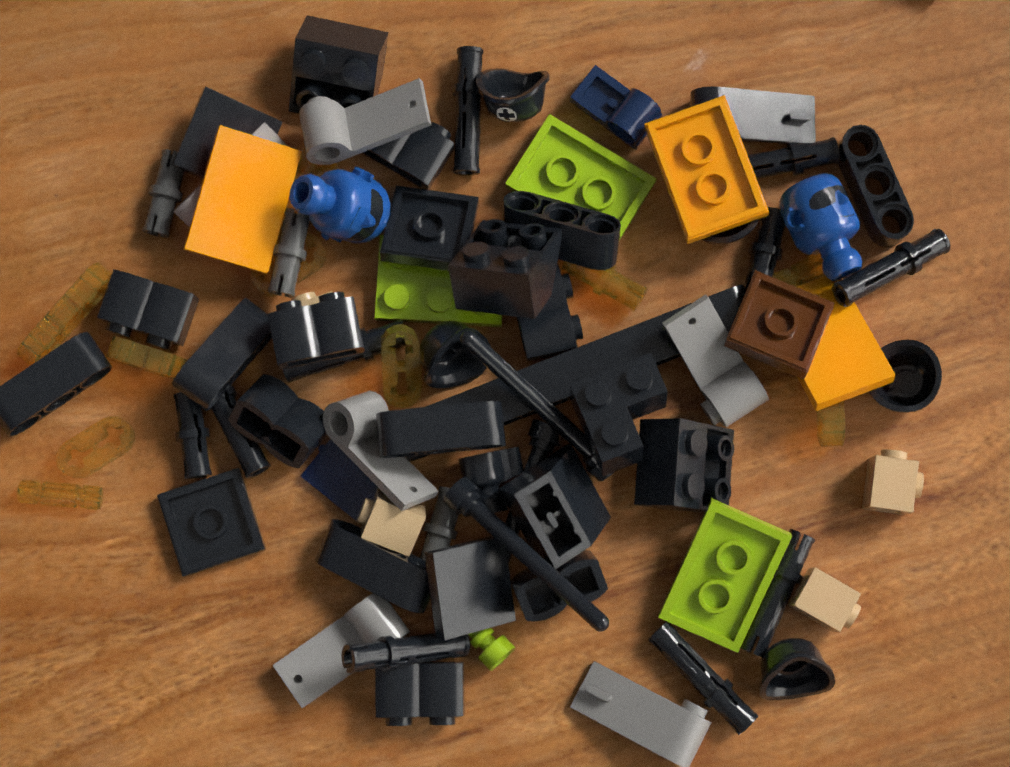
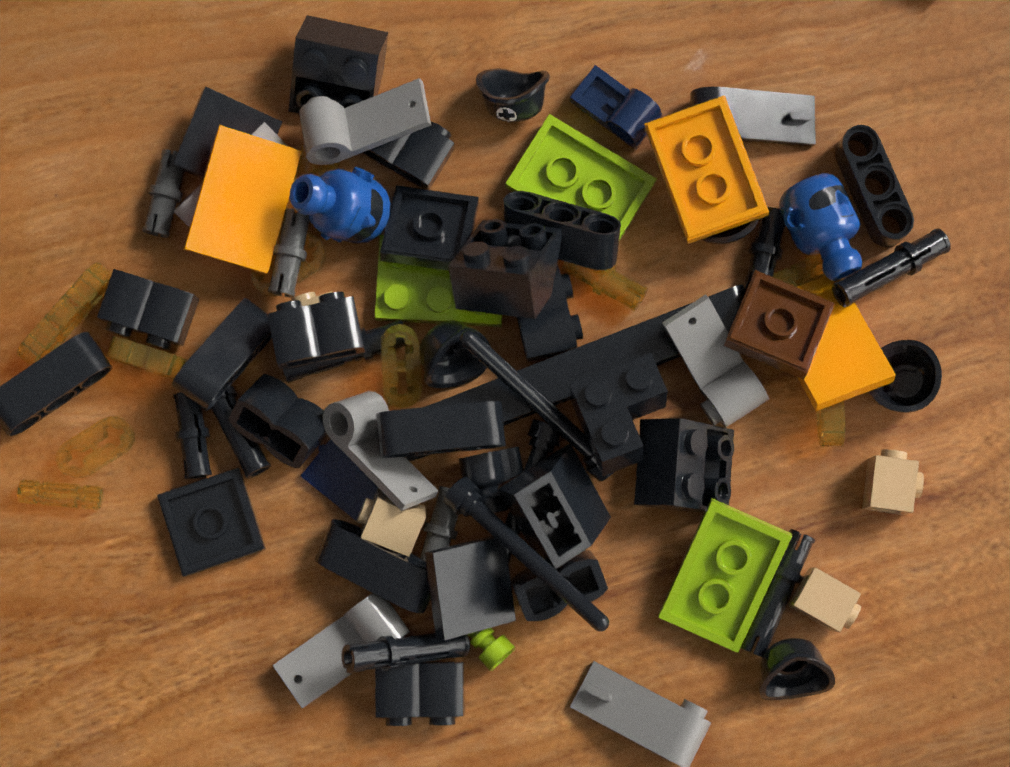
(467, 111): black pin -> none
(715, 690): black pin -> none
(822, 153): black pin -> none

